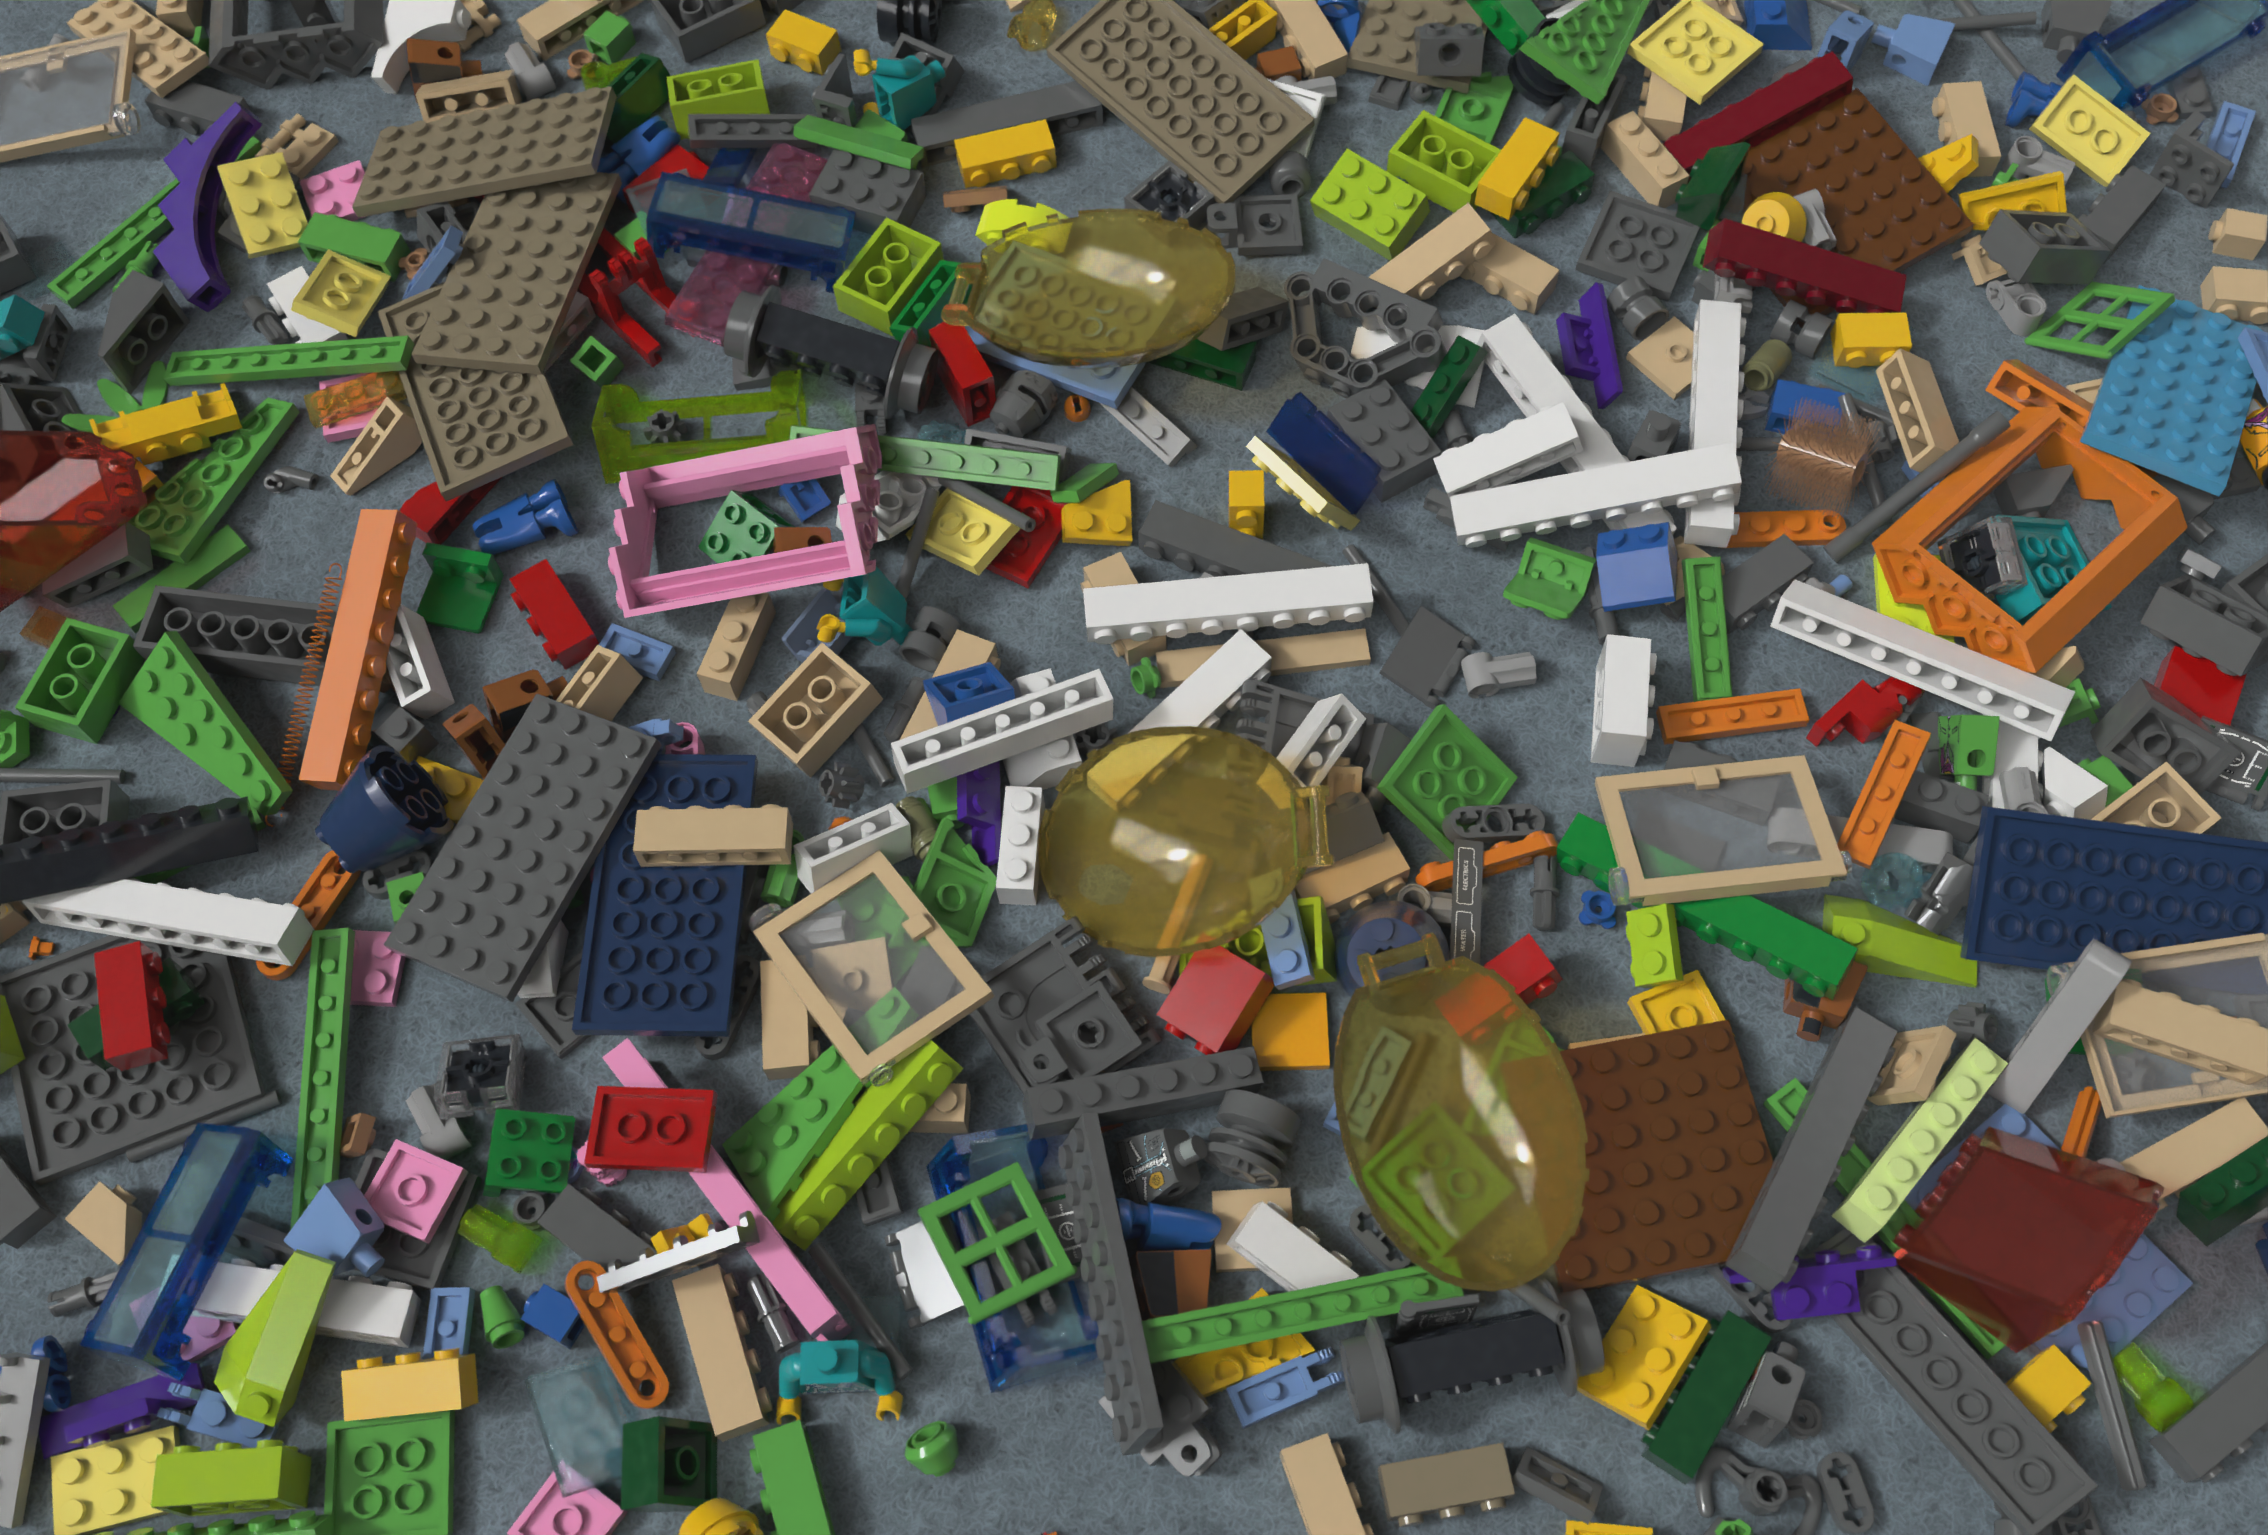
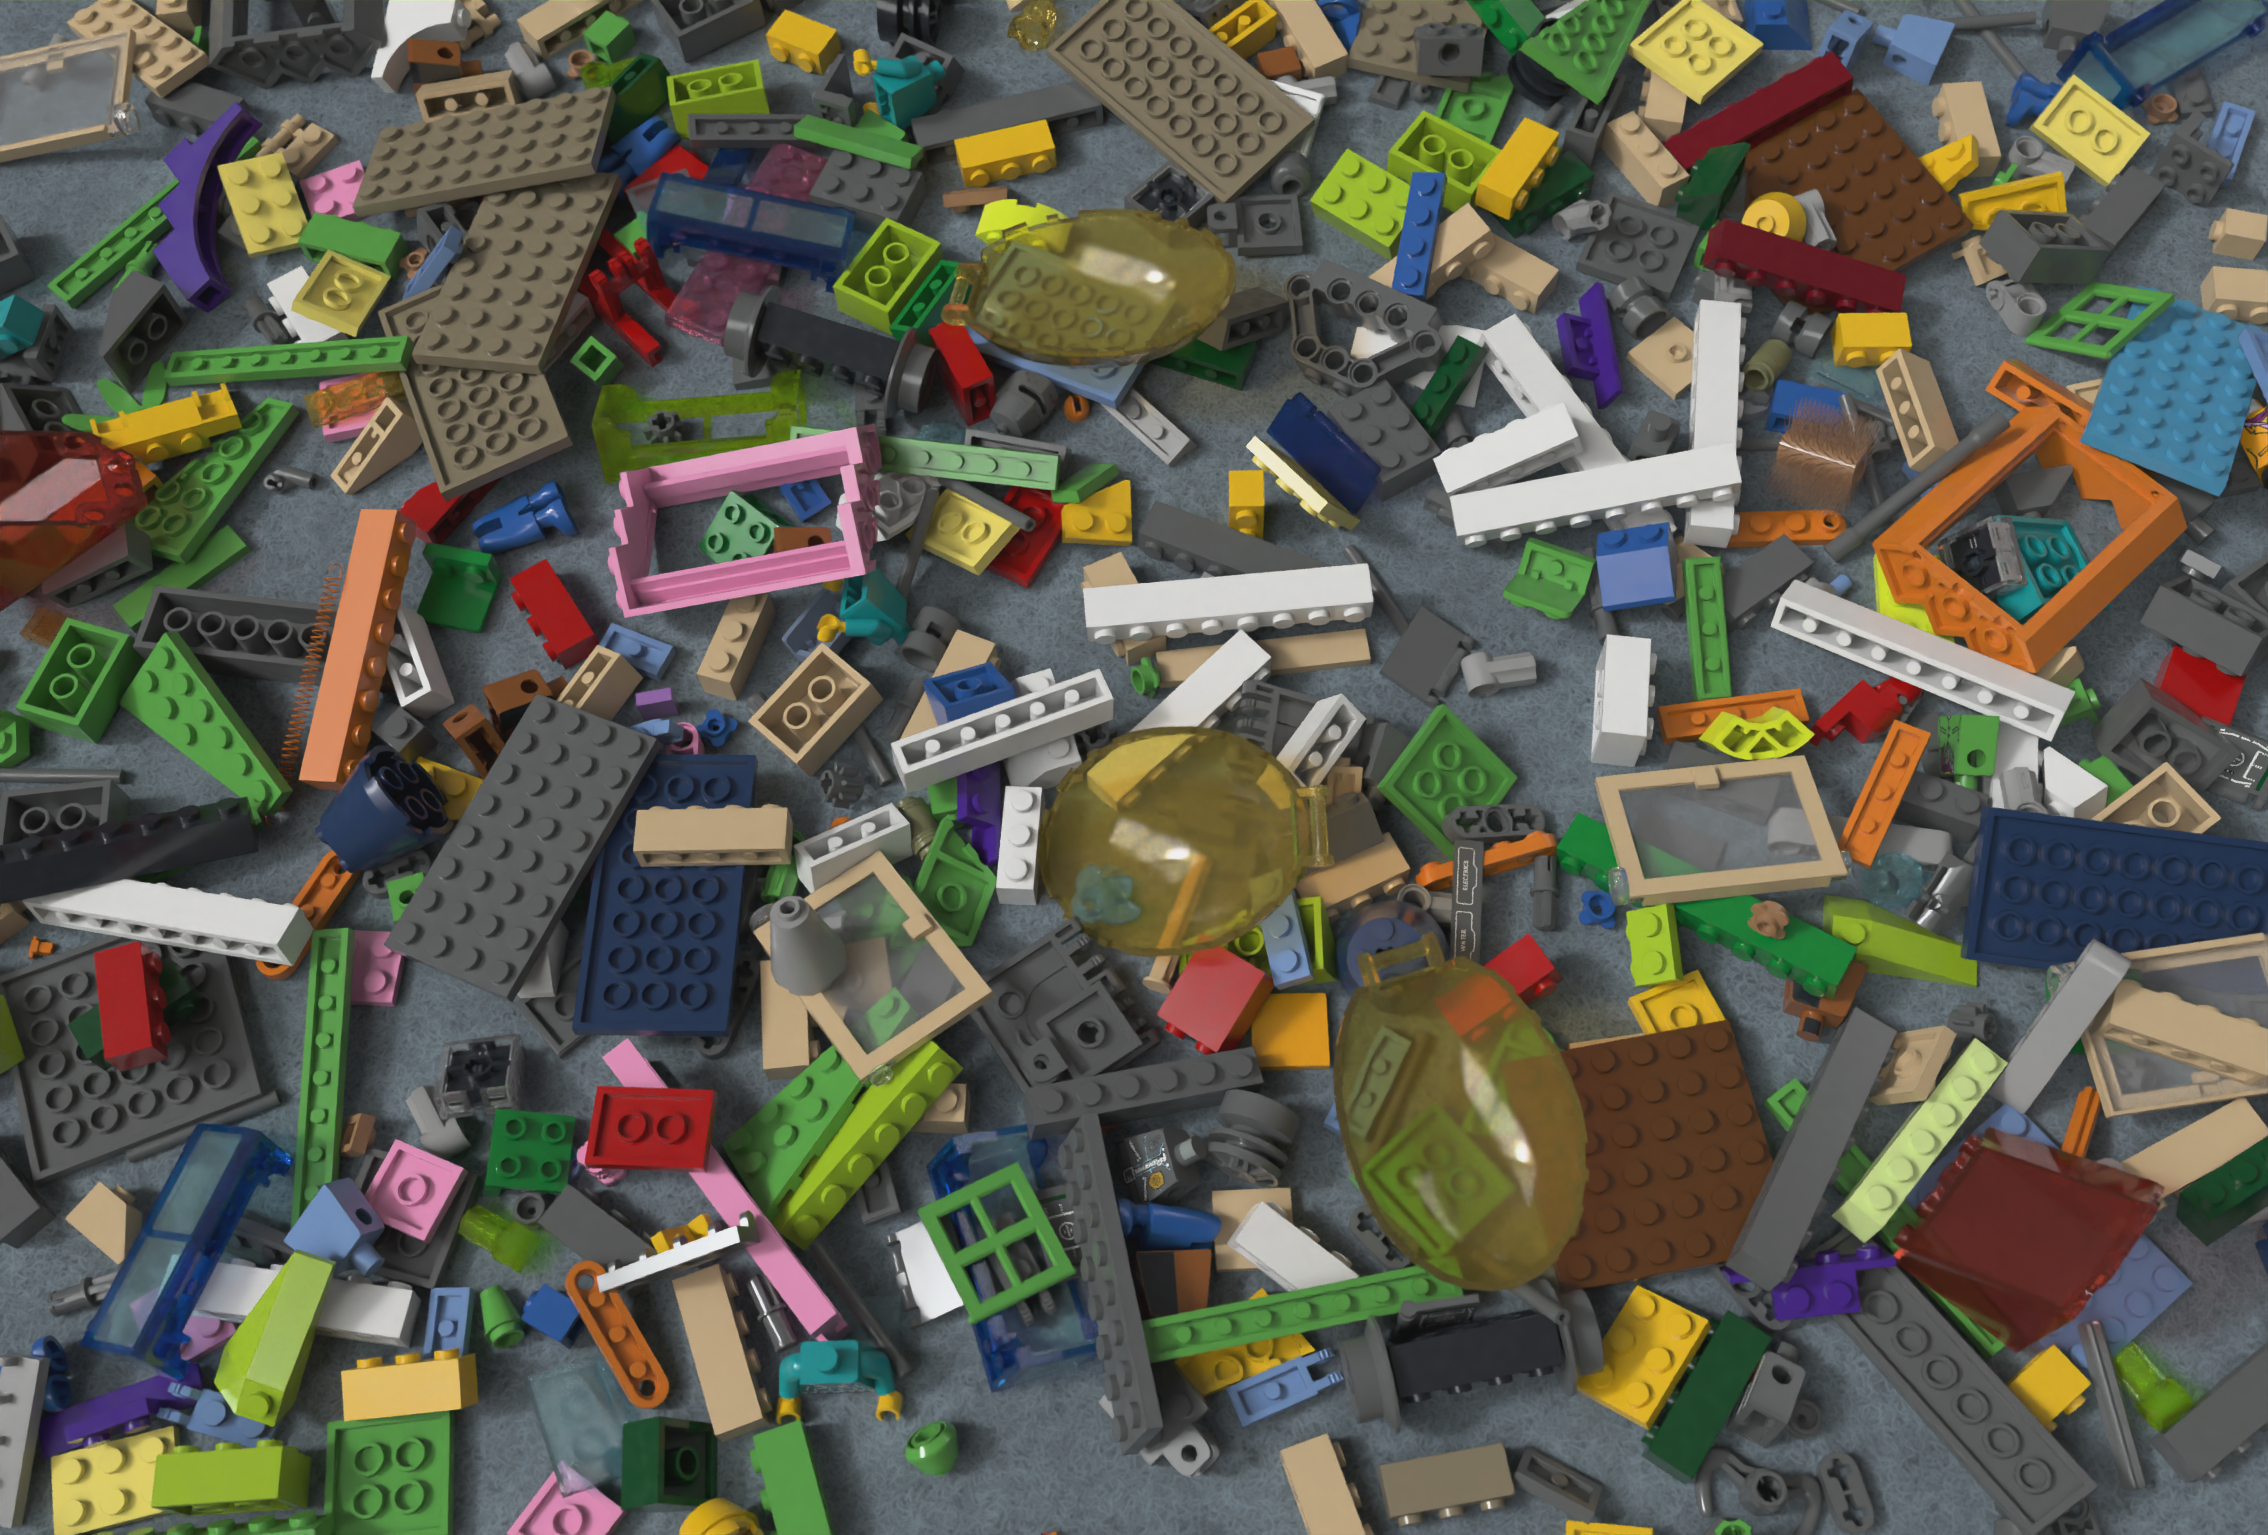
(657, 704): none -> medium lavender tile
(720, 737): none -> blue plate
(803, 948): none -> light grey cone
(1106, 895): none -> clear light blue plate
(1419, 234): none -> blue plate
(1582, 218): none -> light grey piece
(1757, 738): none -> neon yellow brick
(1769, 919): none -> medium nougat plate

